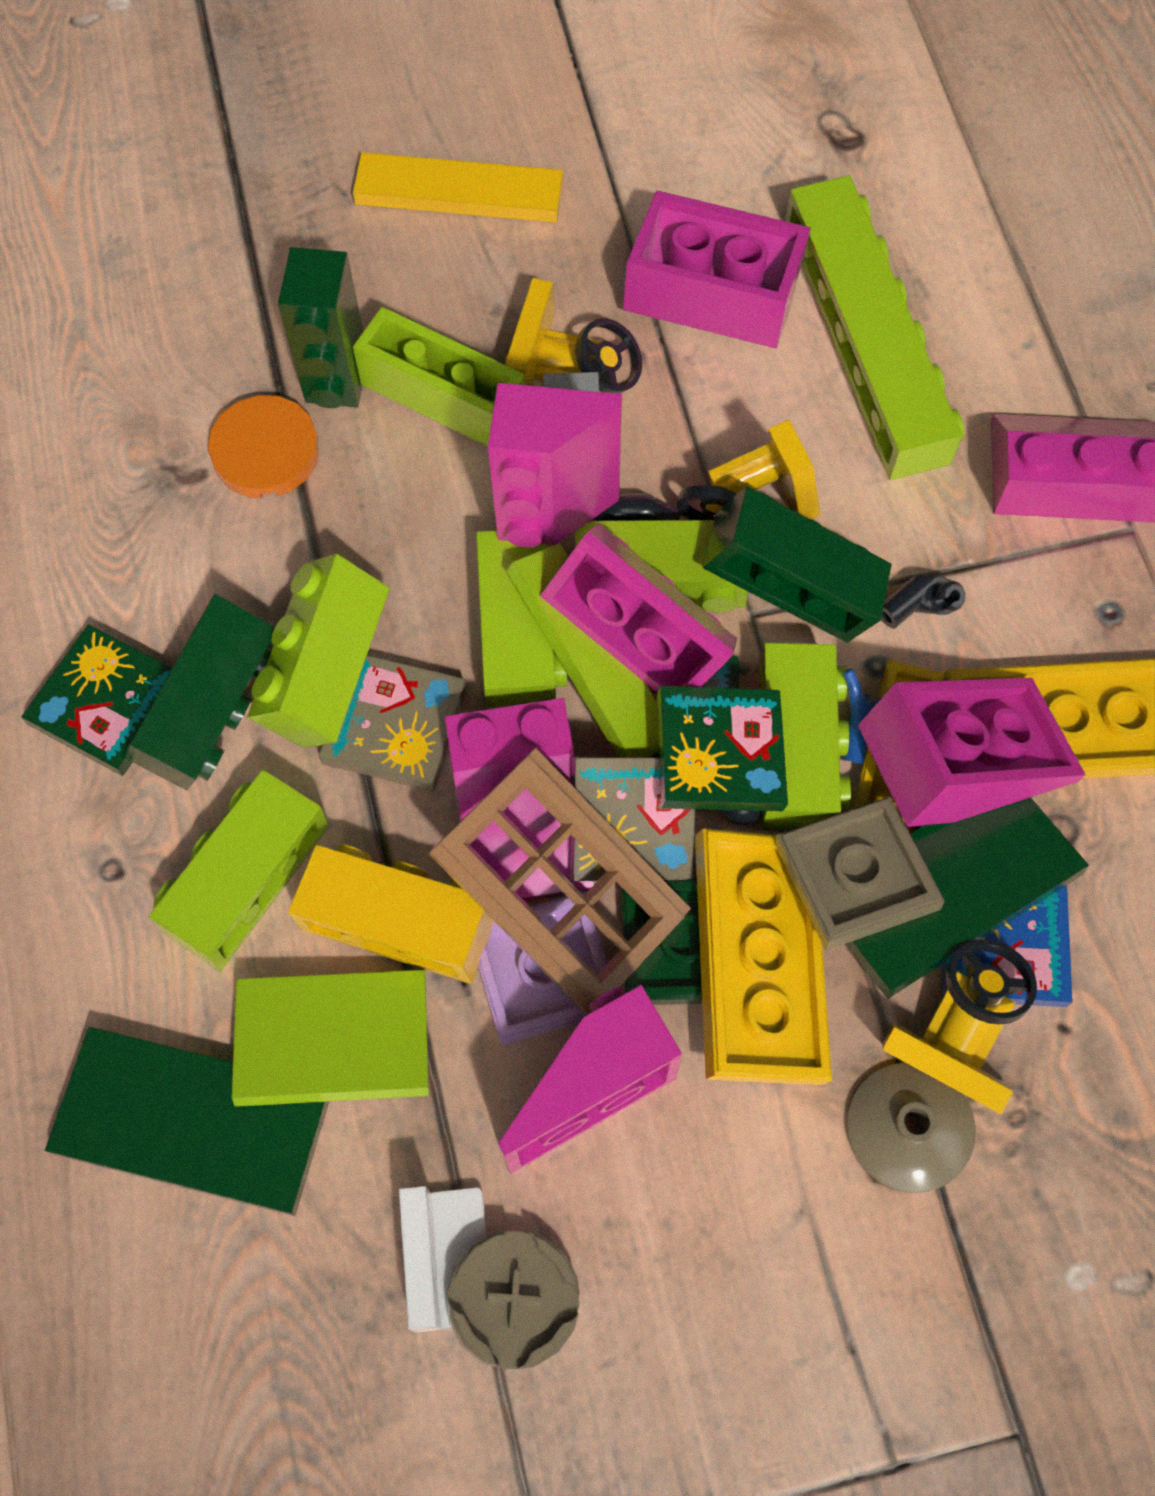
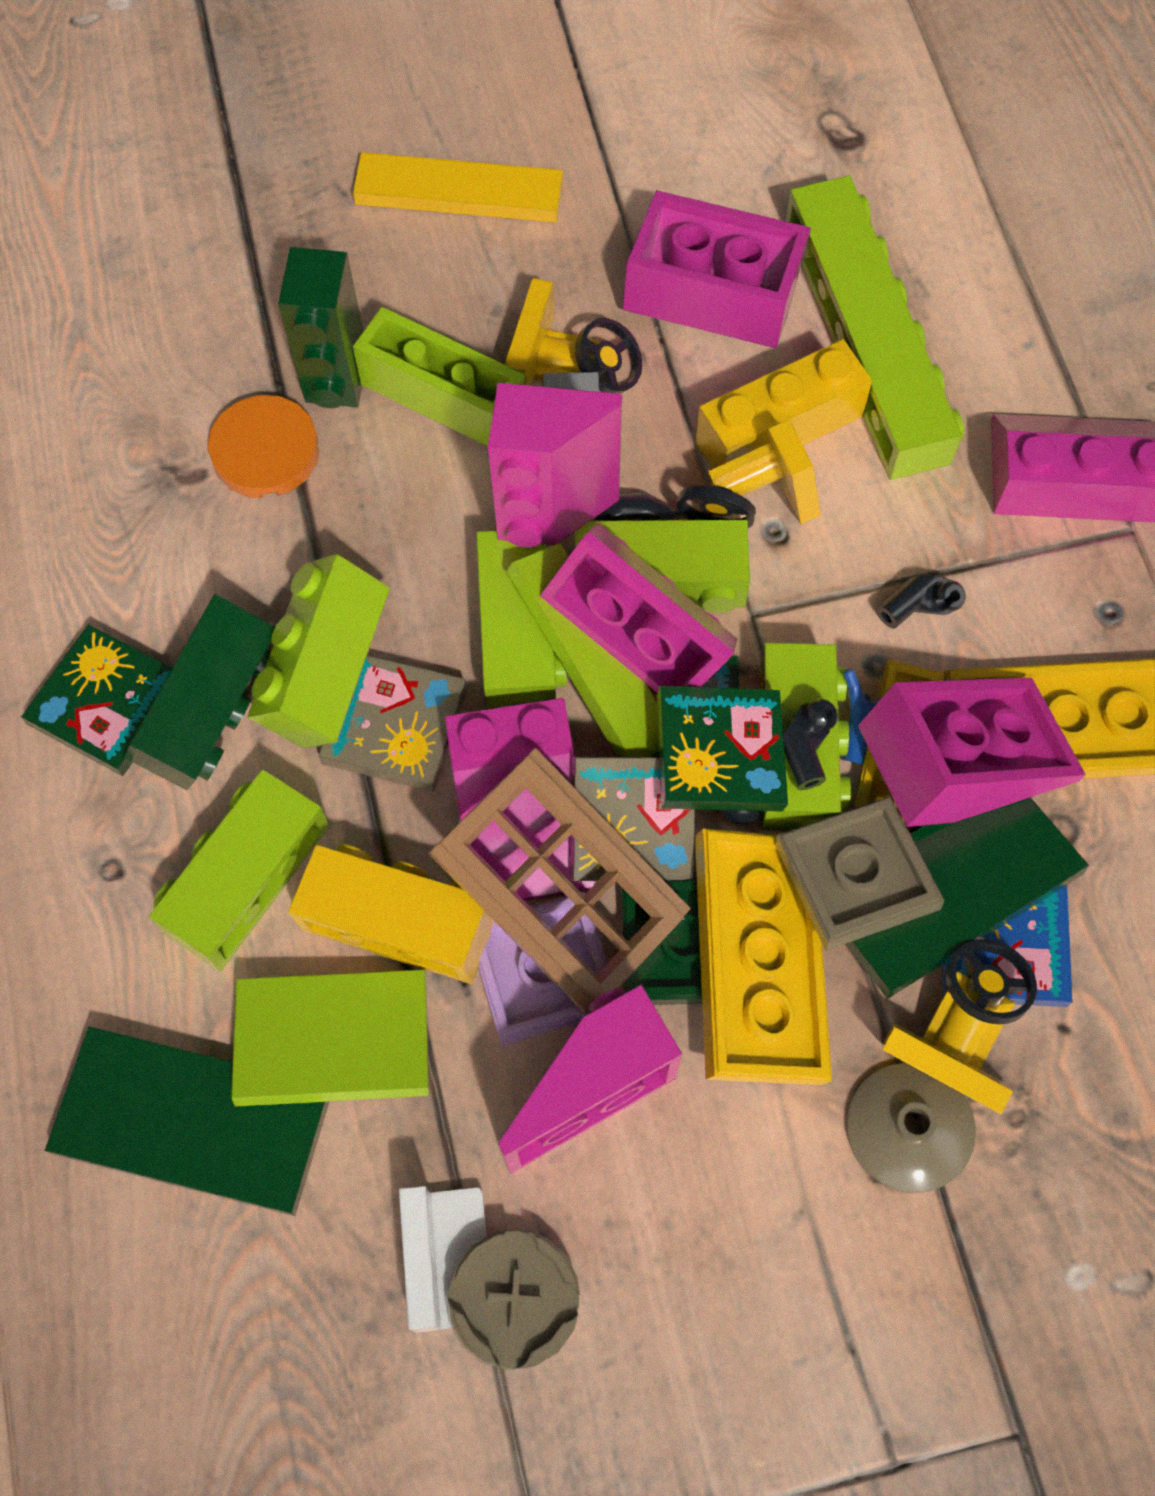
(797, 565): dark green brick -> none
(803, 738): none -> black arm
(813, 392): none -> yellow brick

